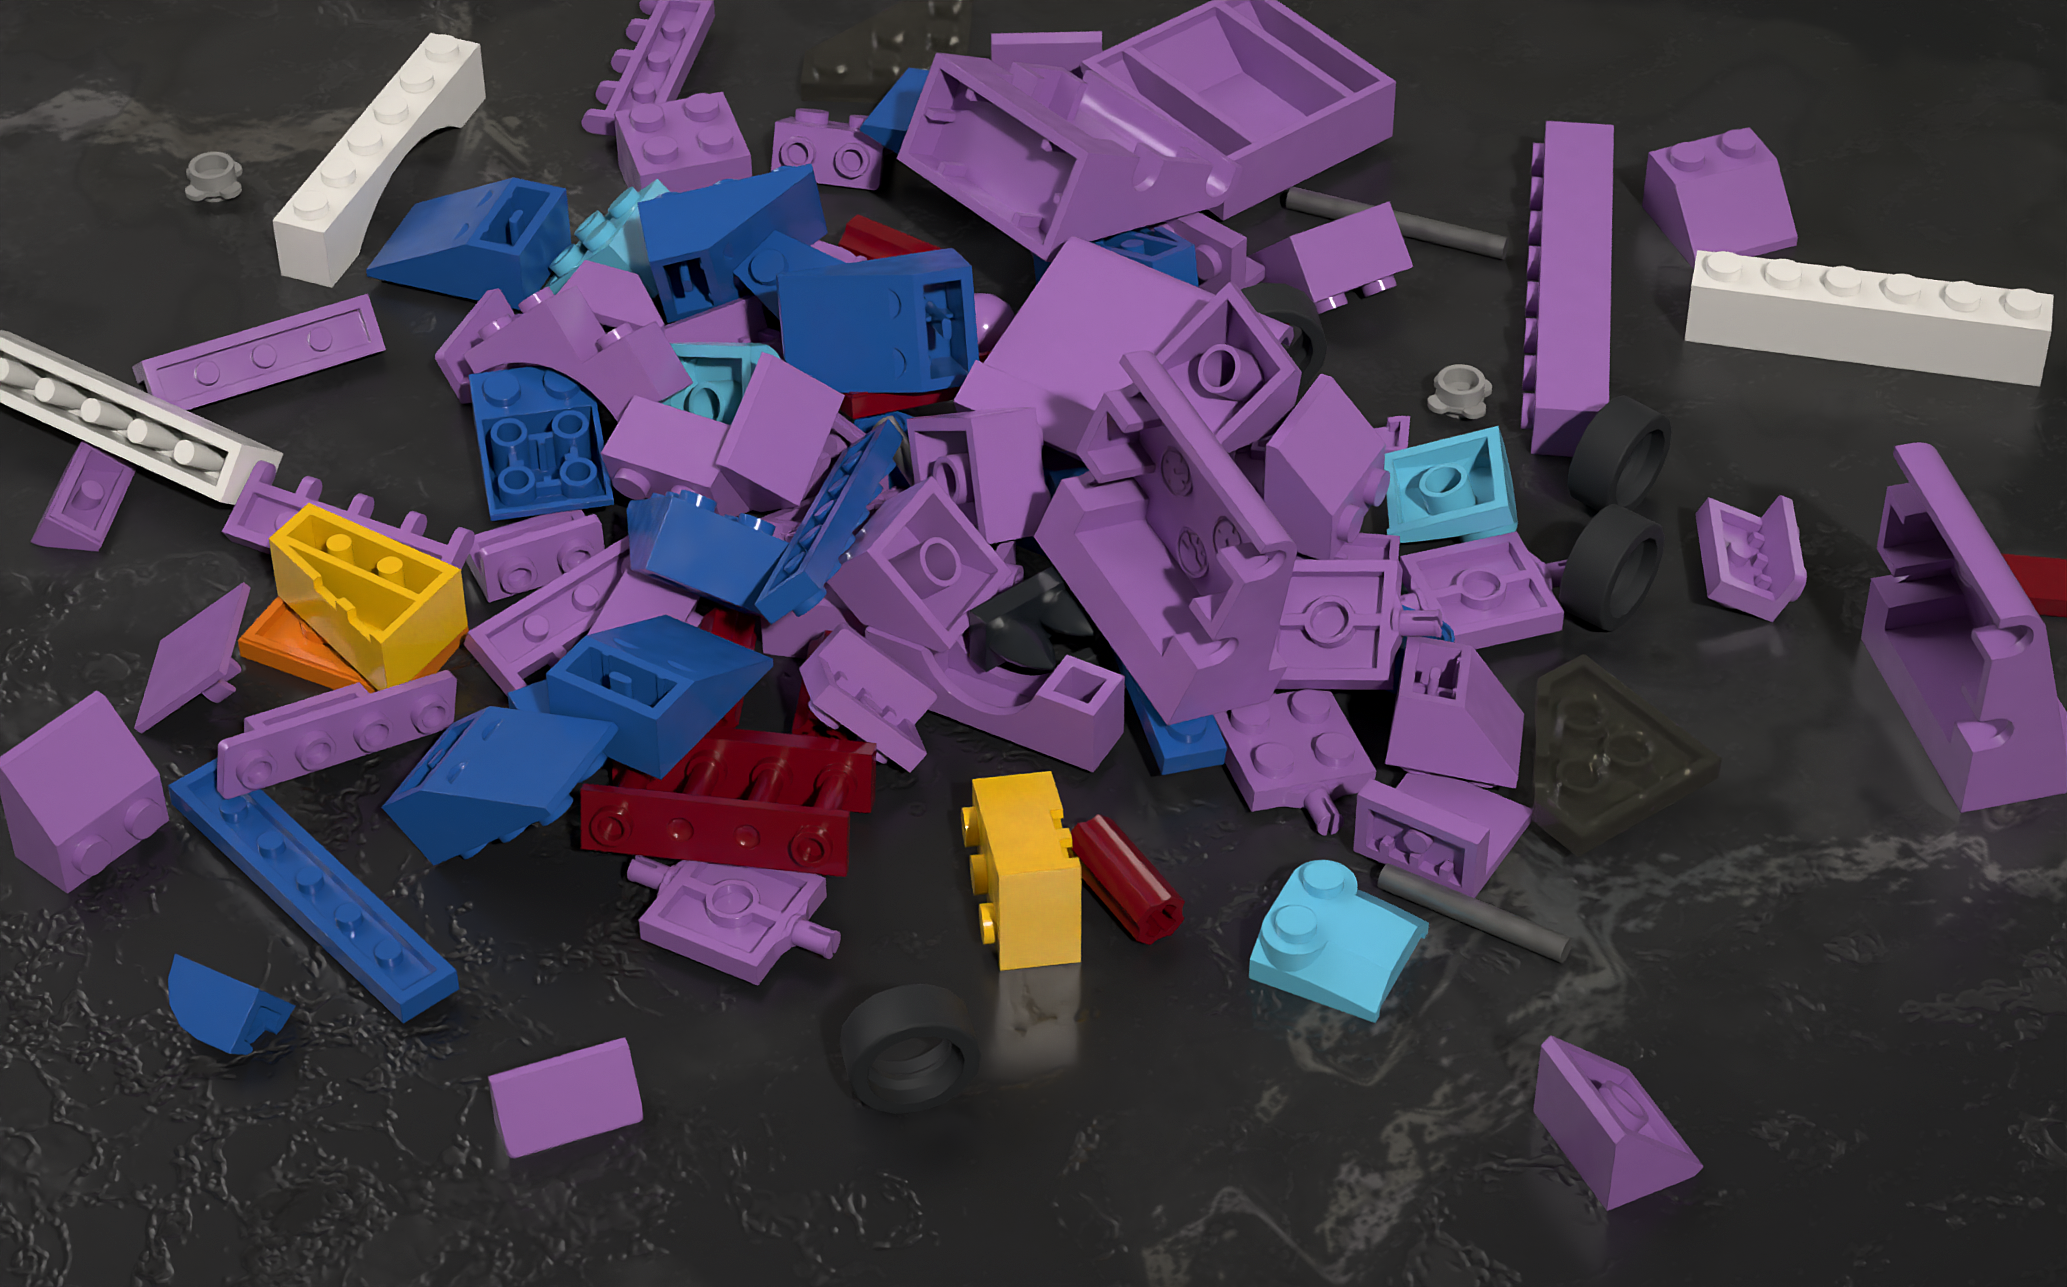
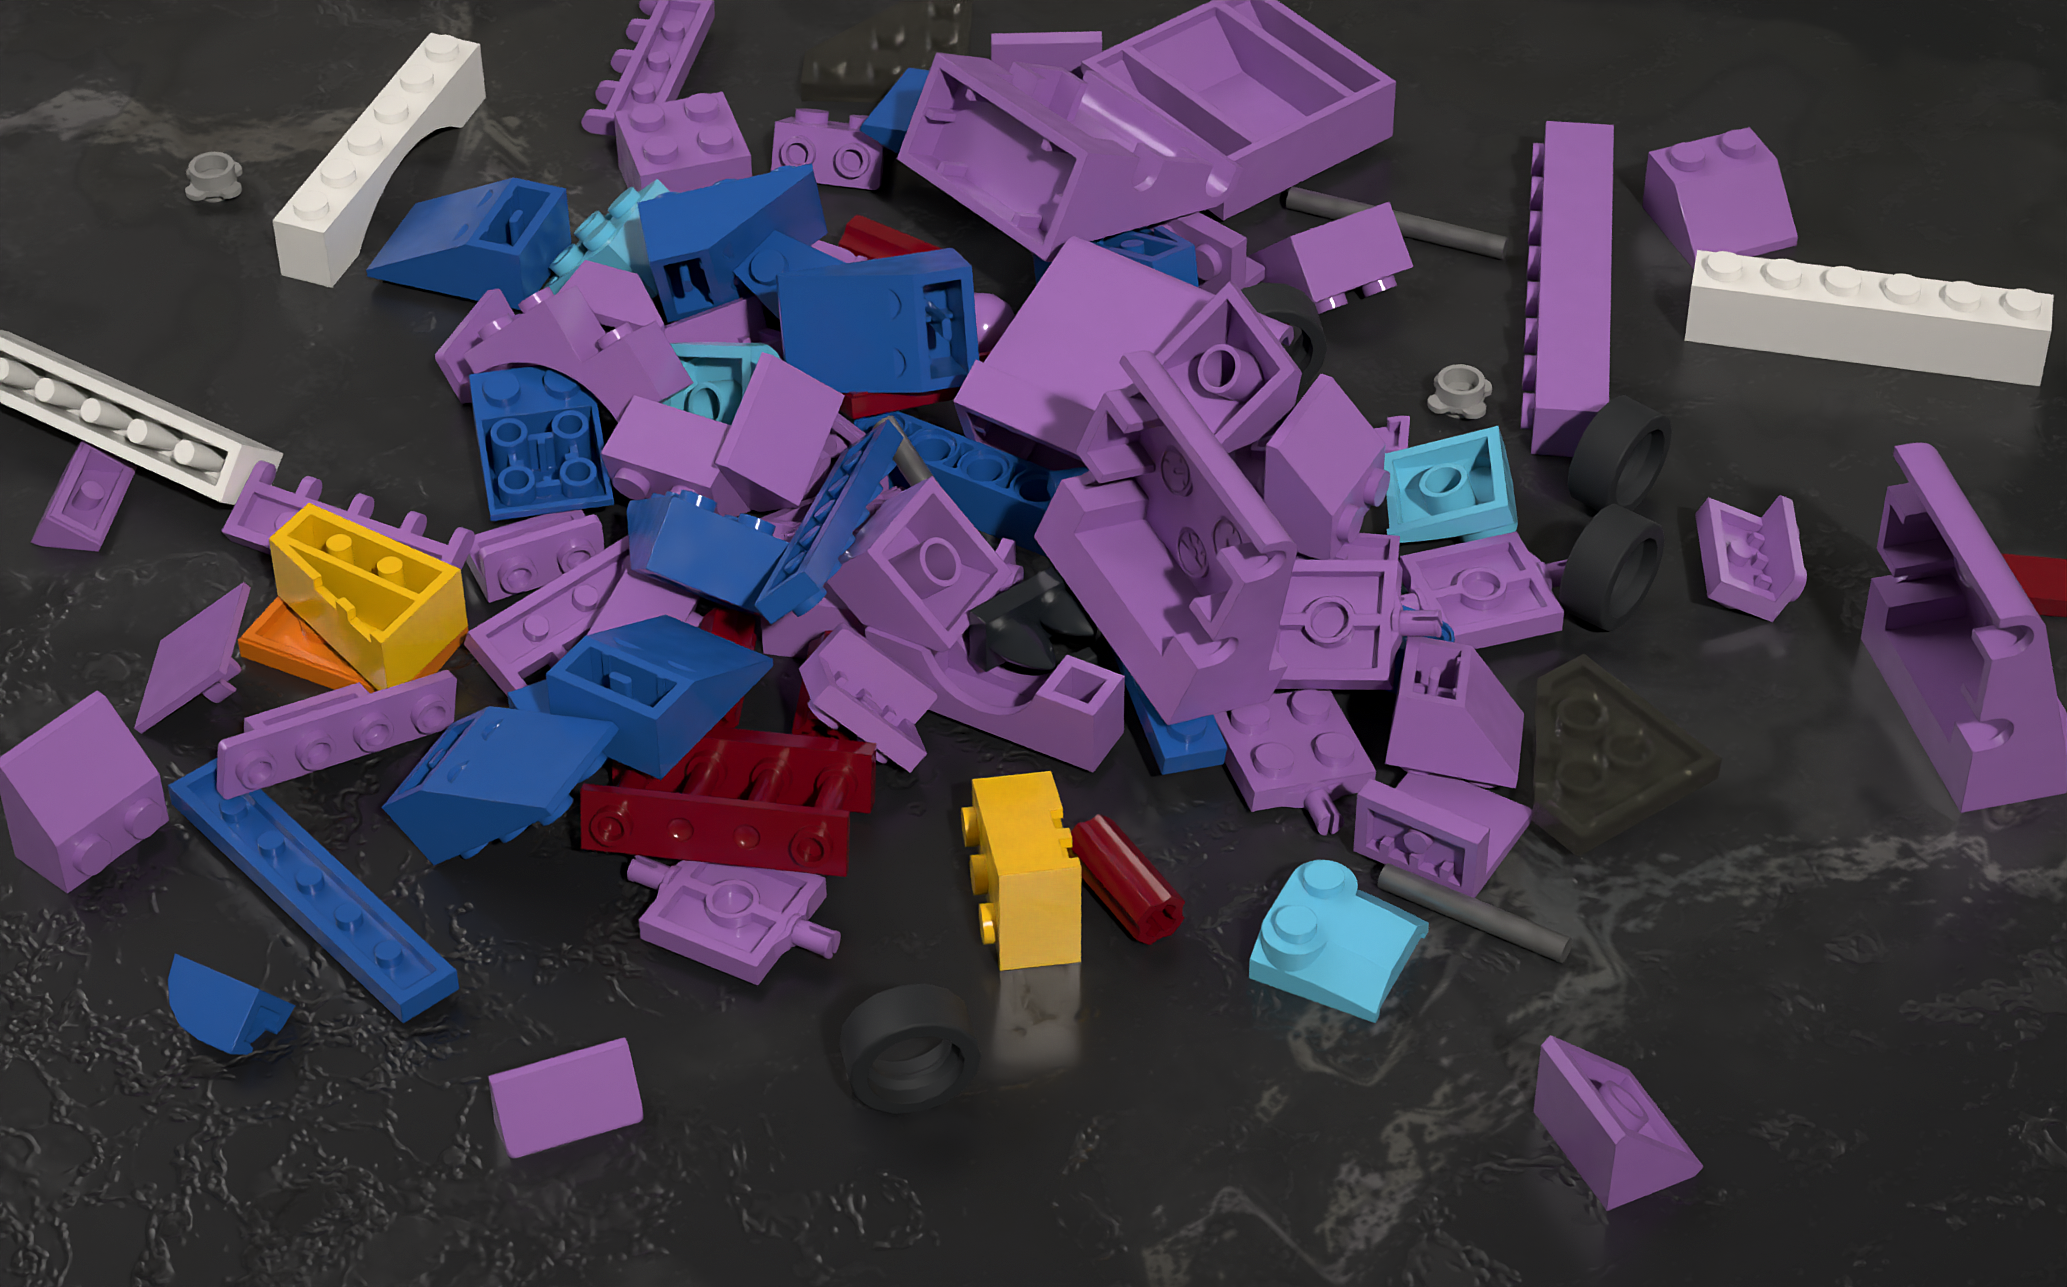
(263, 355): medium lavender fence -> none
(986, 466): medium lavender slope -> none

